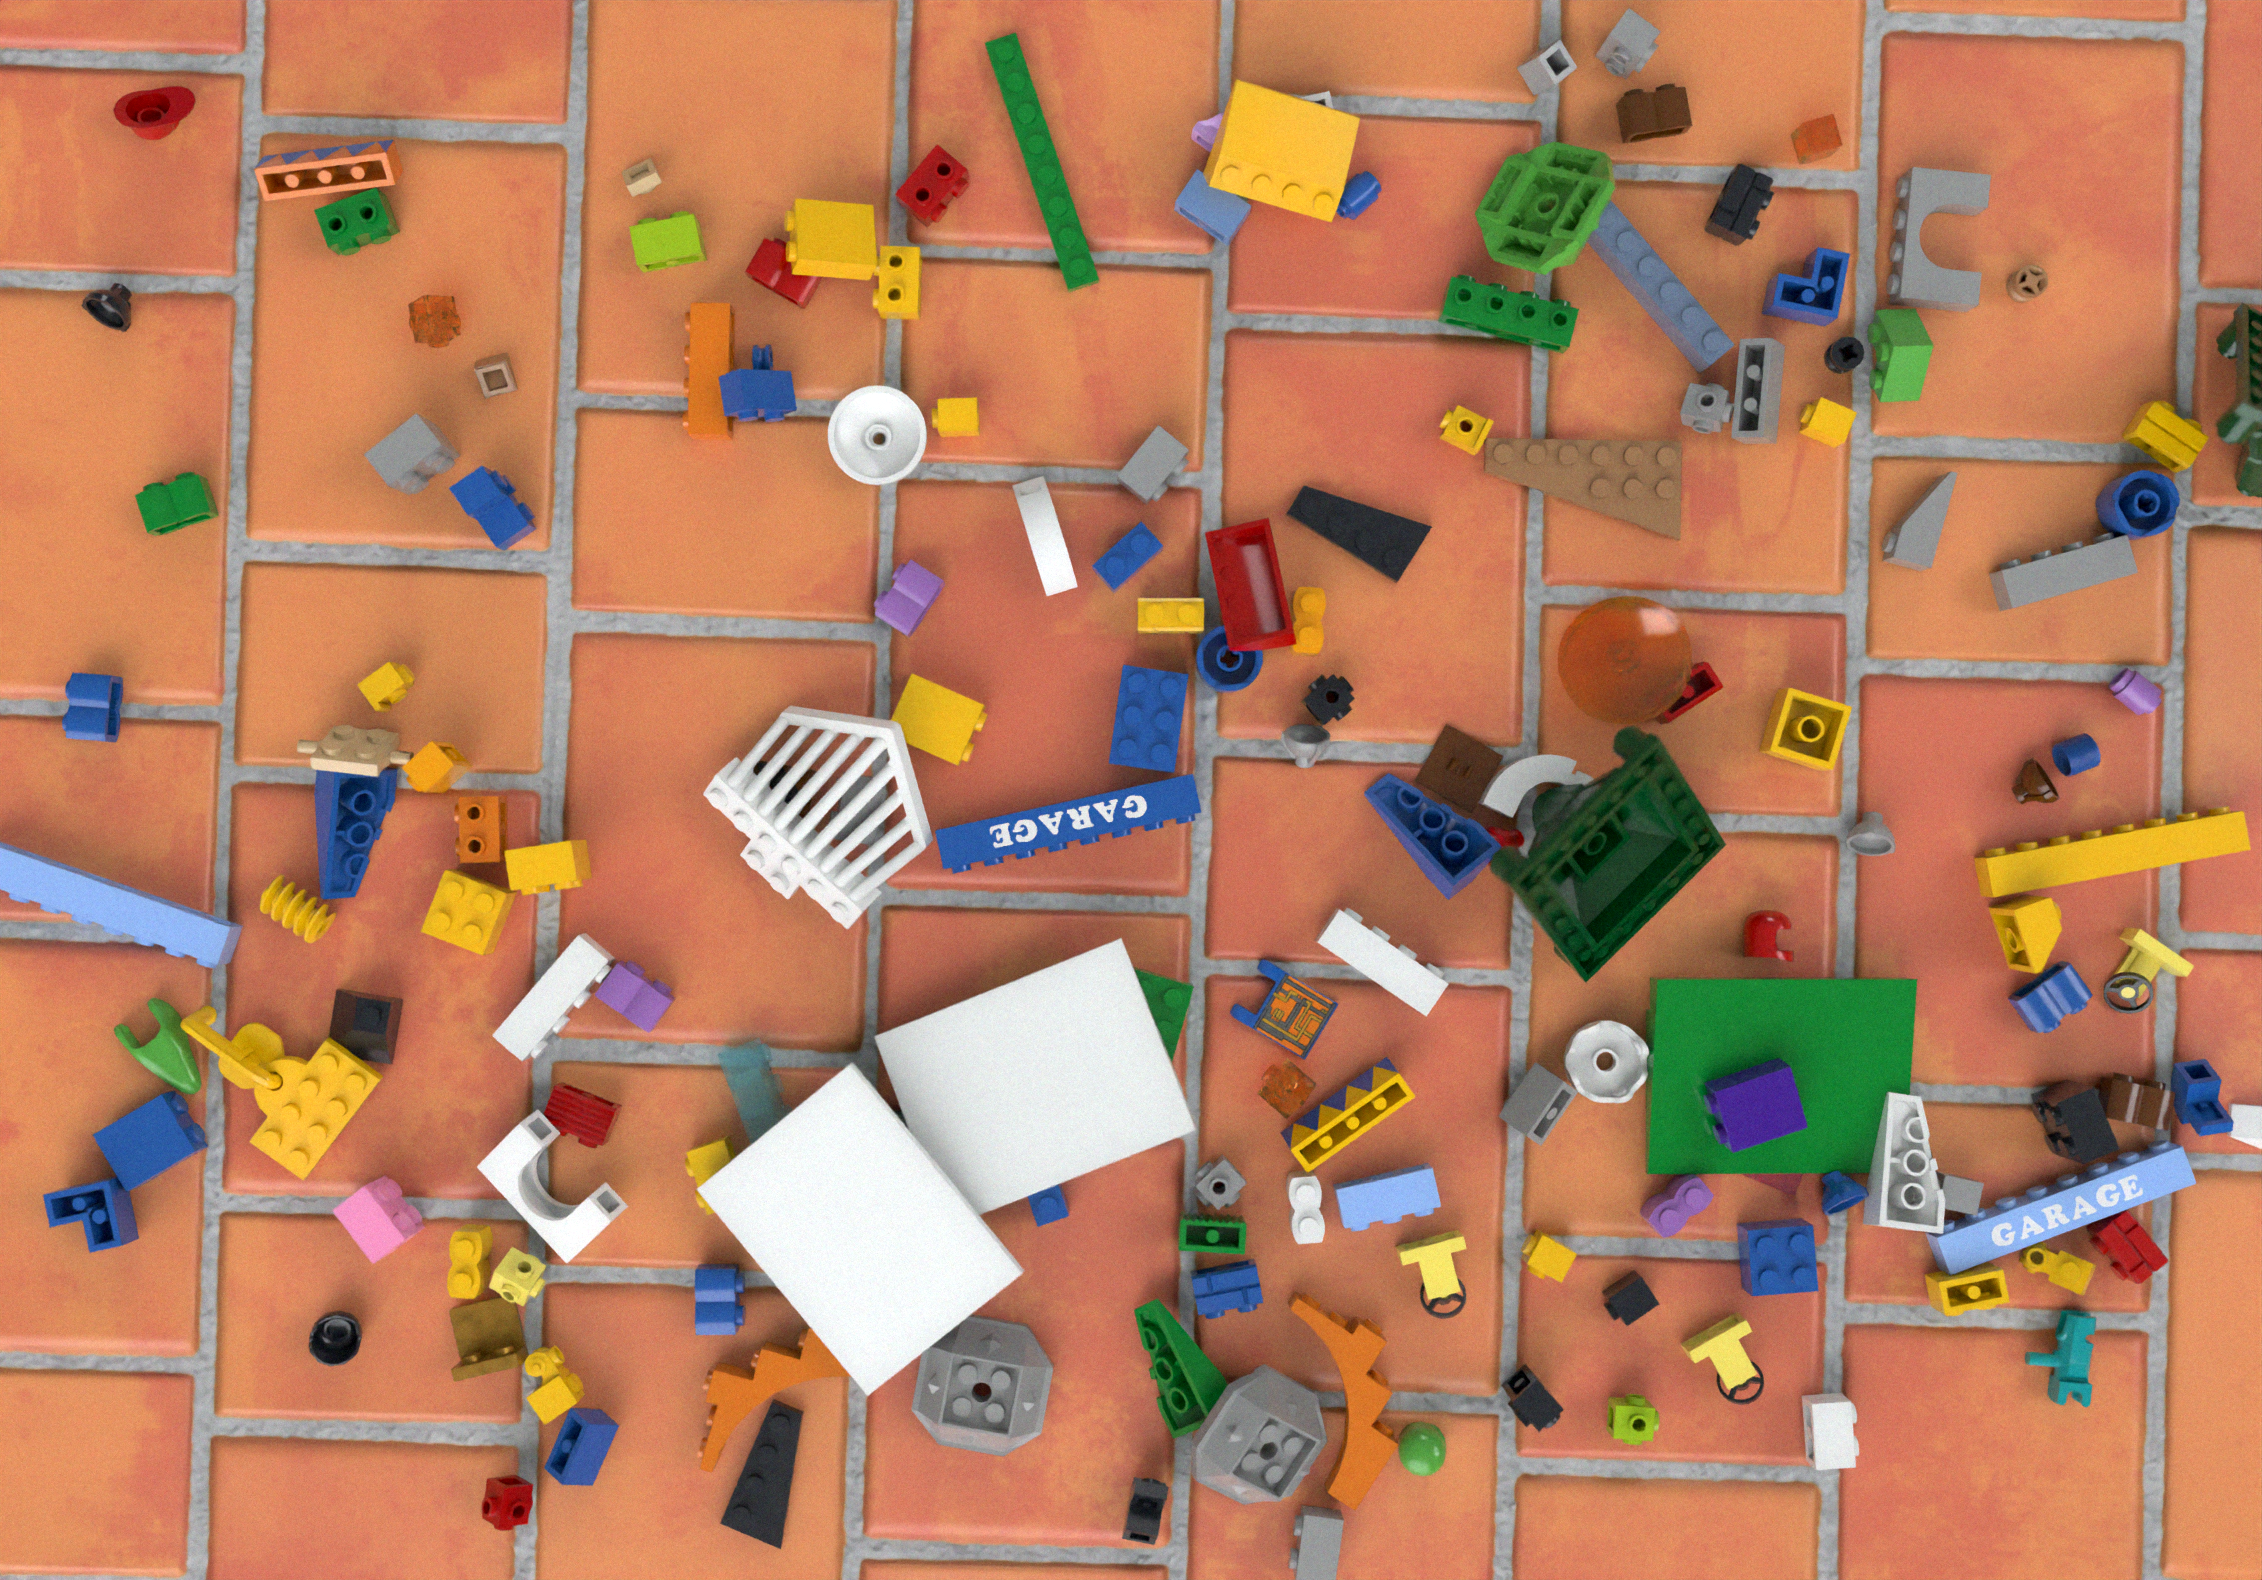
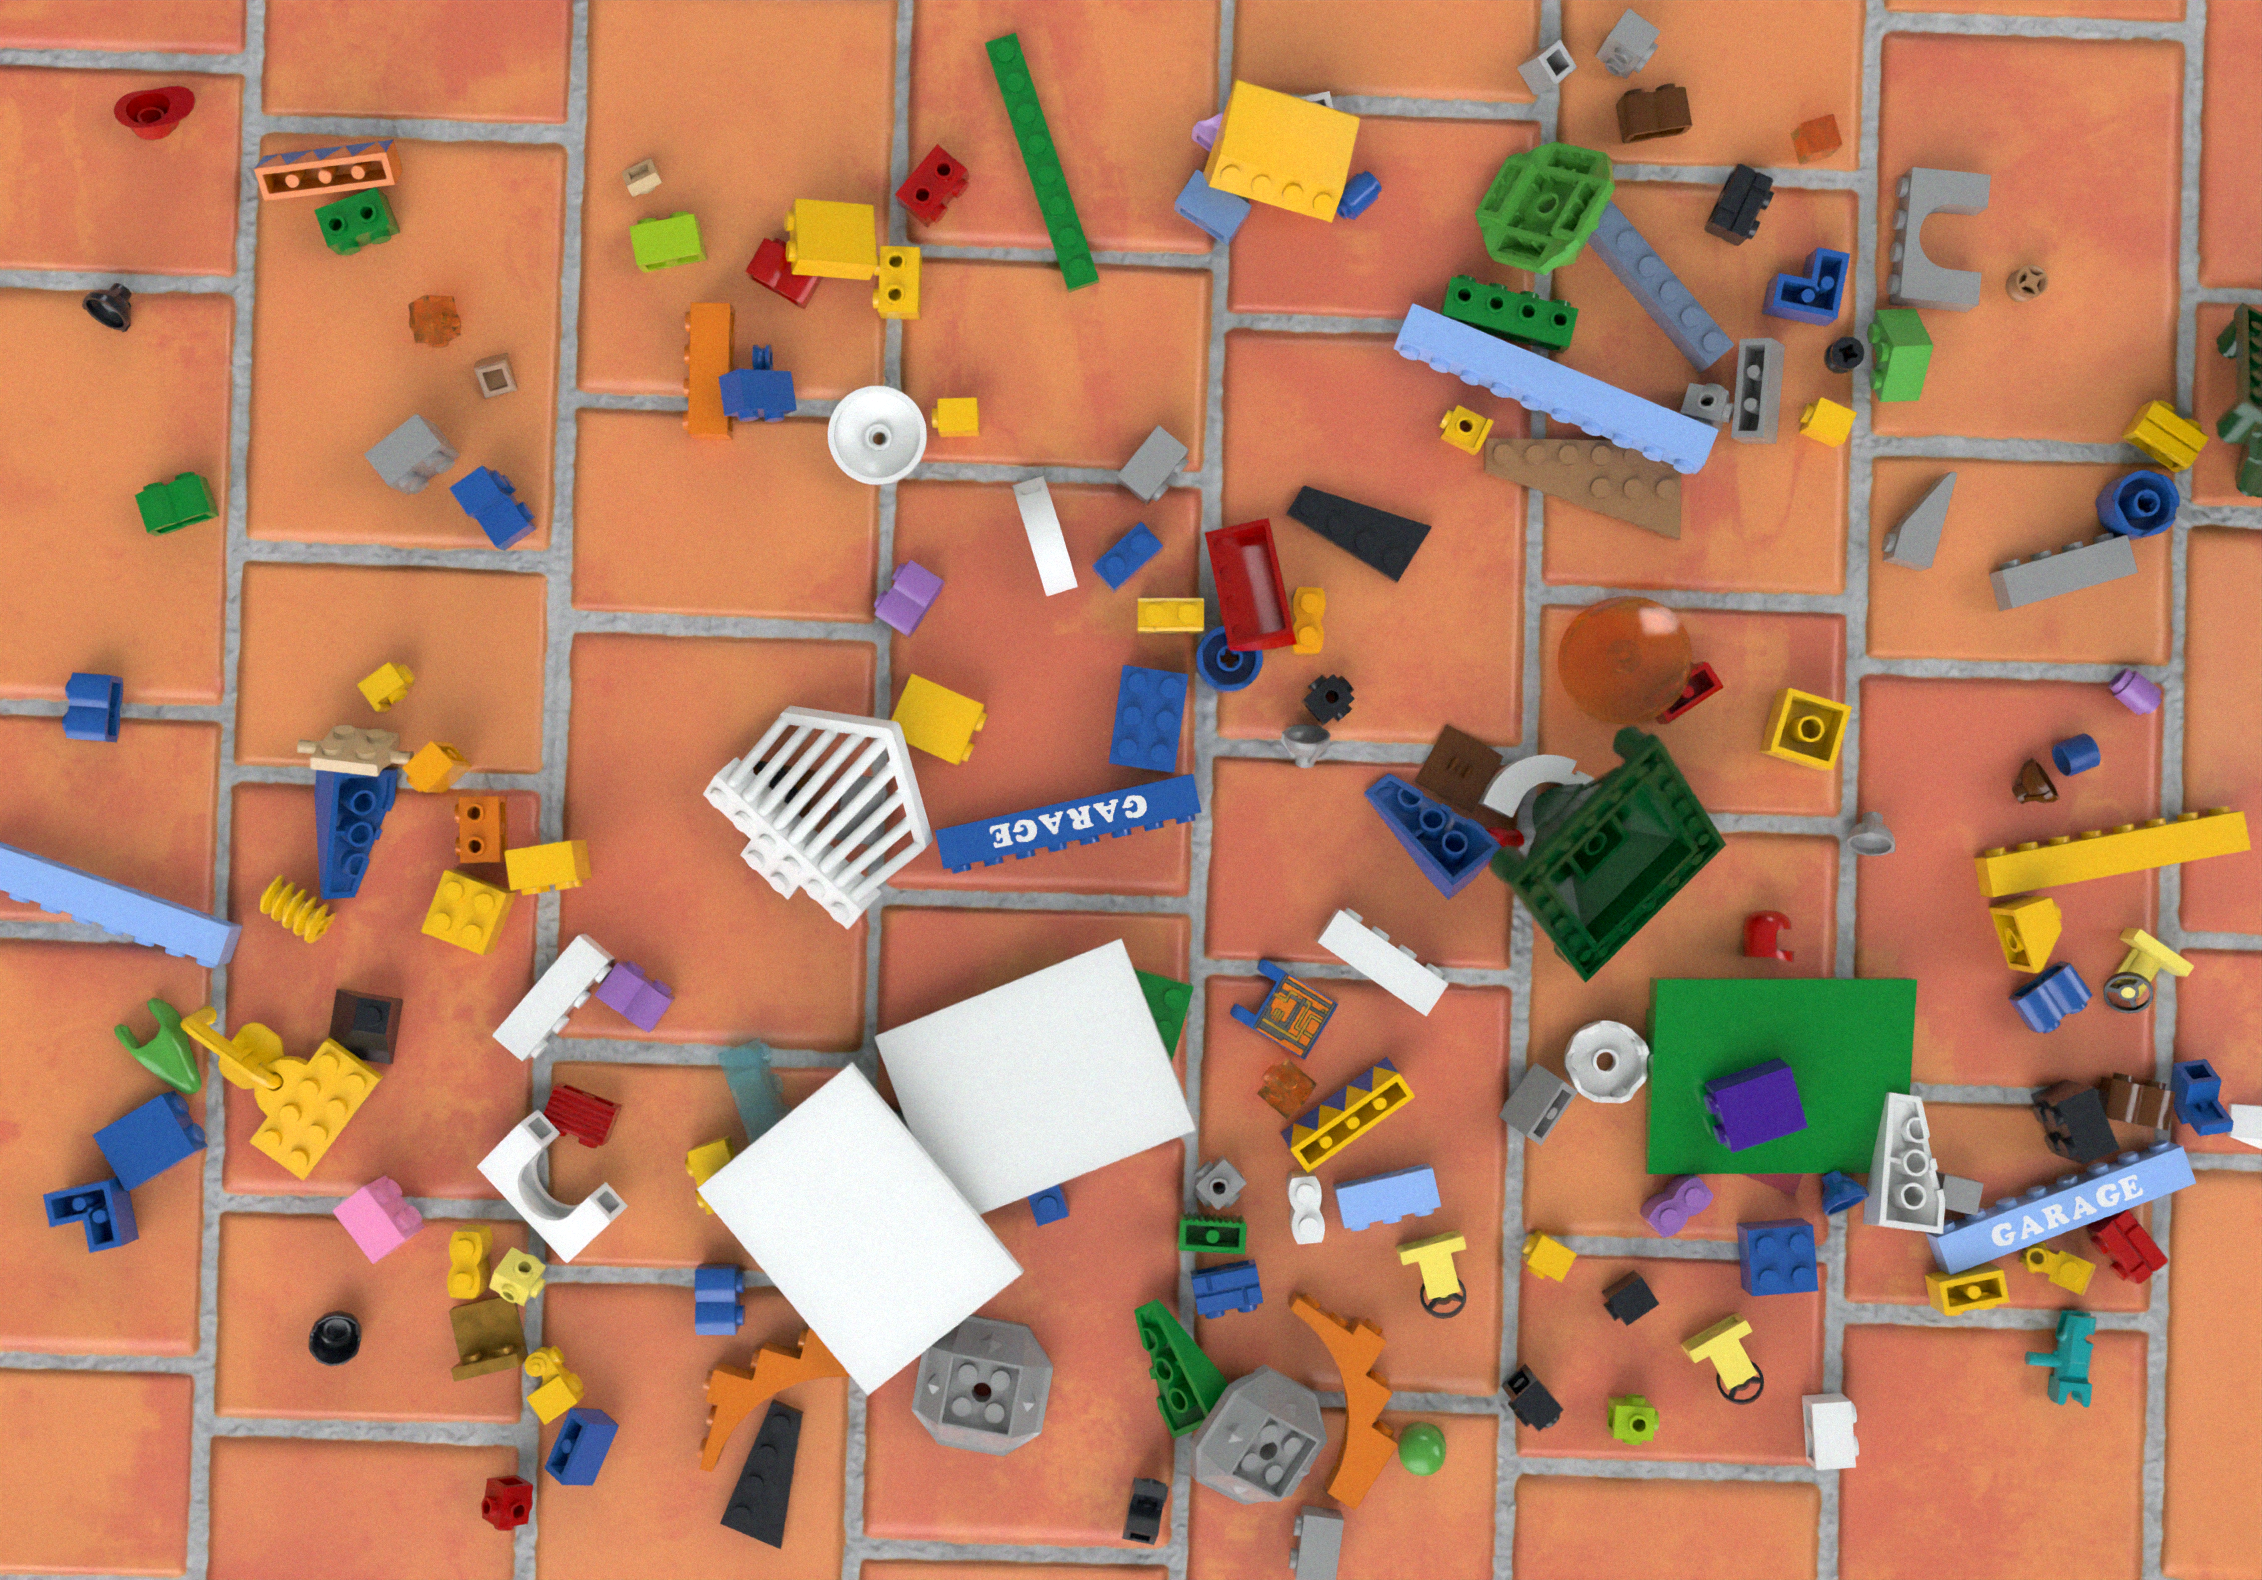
(1555, 390): none -> light blue brick

